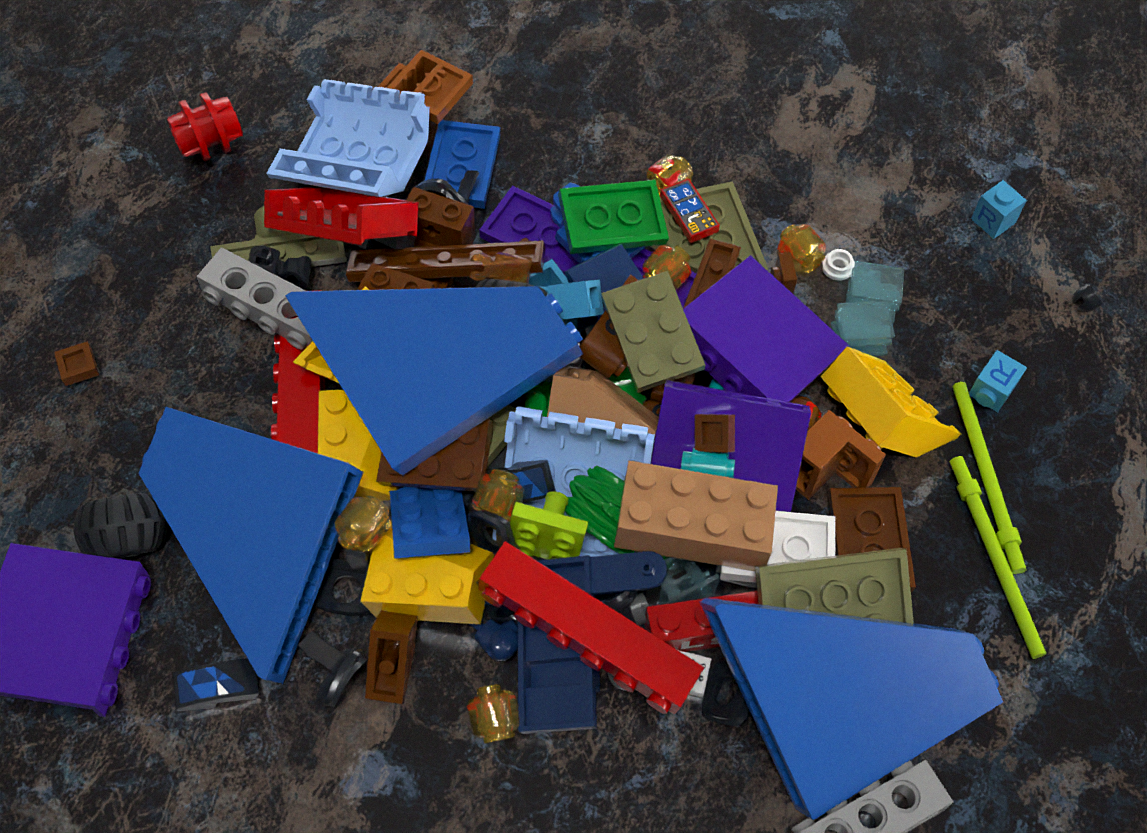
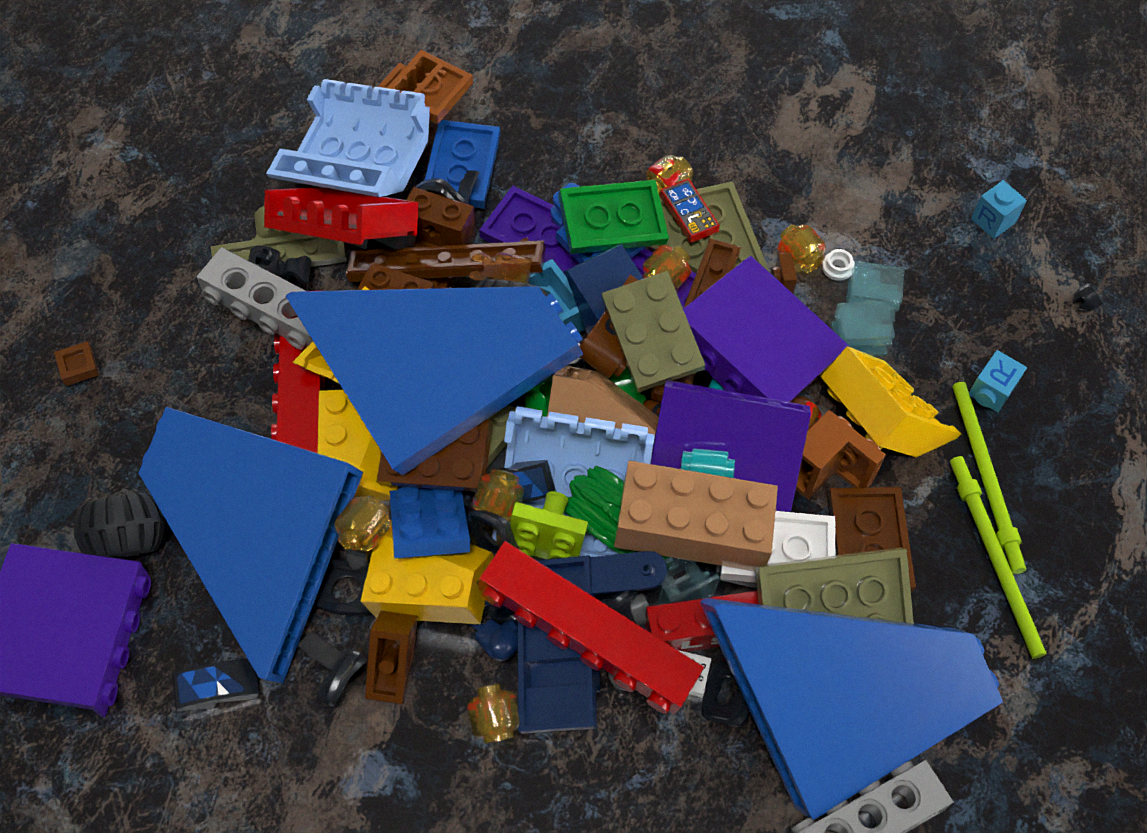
(205, 126): red piece -> none
(578, 298): dark azure brick -> none
(715, 432): reddish brown plate -> none

